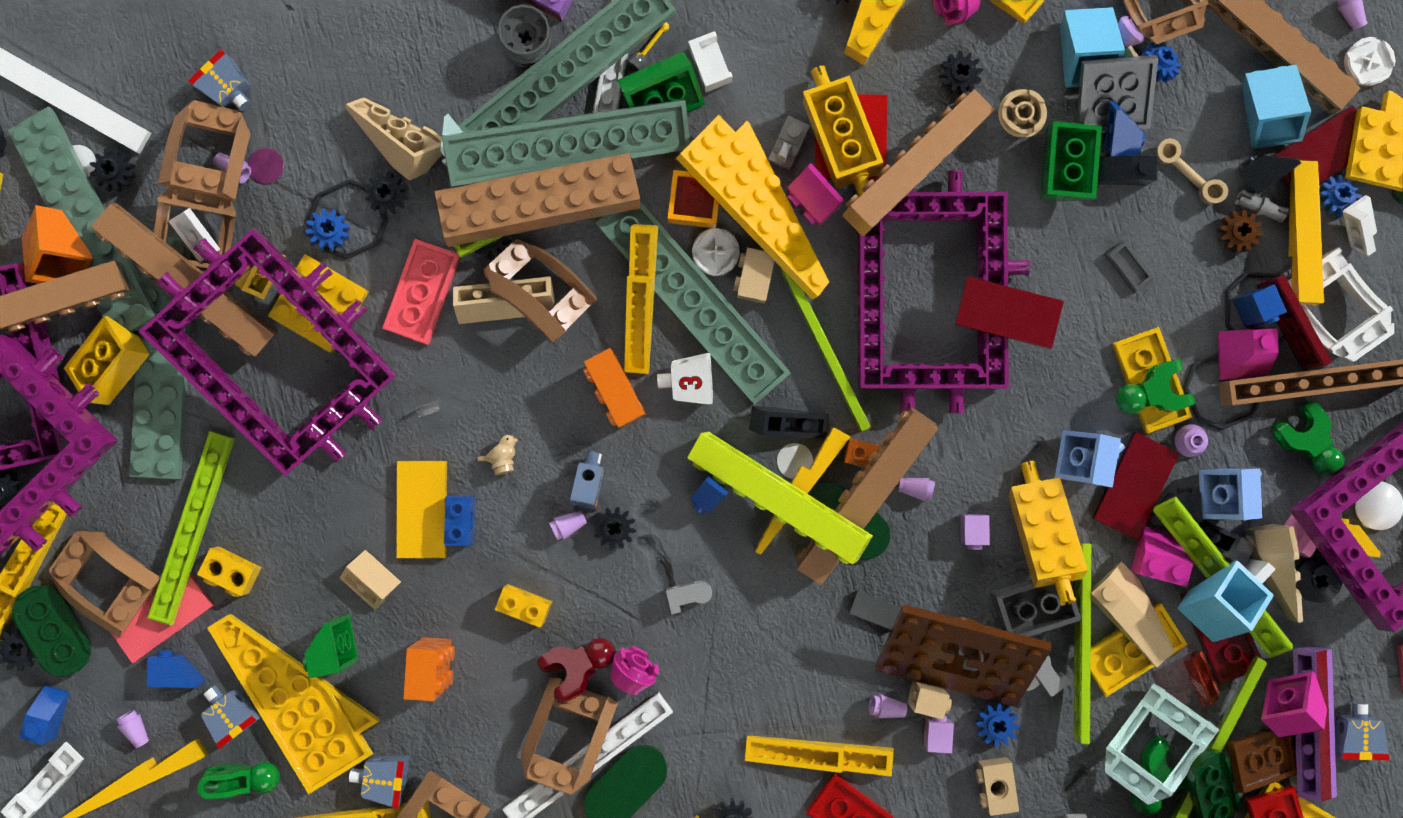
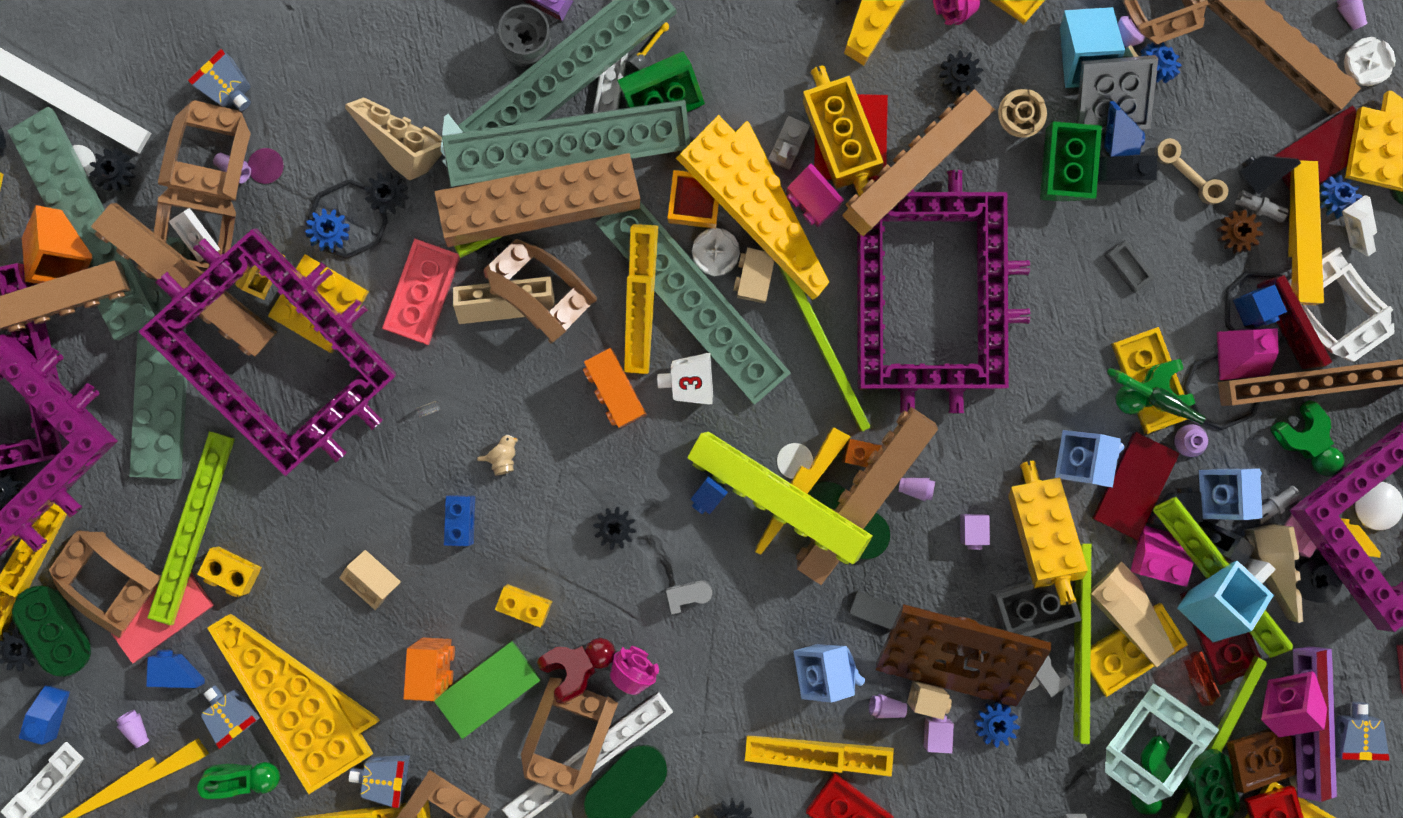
(107, 360): yellow slope -> none
(331, 649): green slope -> none
(421, 509): yellow tile -> none
(487, 689): none -> bright green tile
(567, 524): lavender cone -> none
(587, 493): sand blue torso -> none
(709, 62): white panel -> none
(788, 422): black slope -> none
(826, 672): none -> light blue piece
(1004, 799): tan brick -> none
(1009, 312): dark red tile -> none
(1158, 397): none -> dark green piece
(1275, 106): medium azure slope -> none
(1278, 503): none -> light grey pin

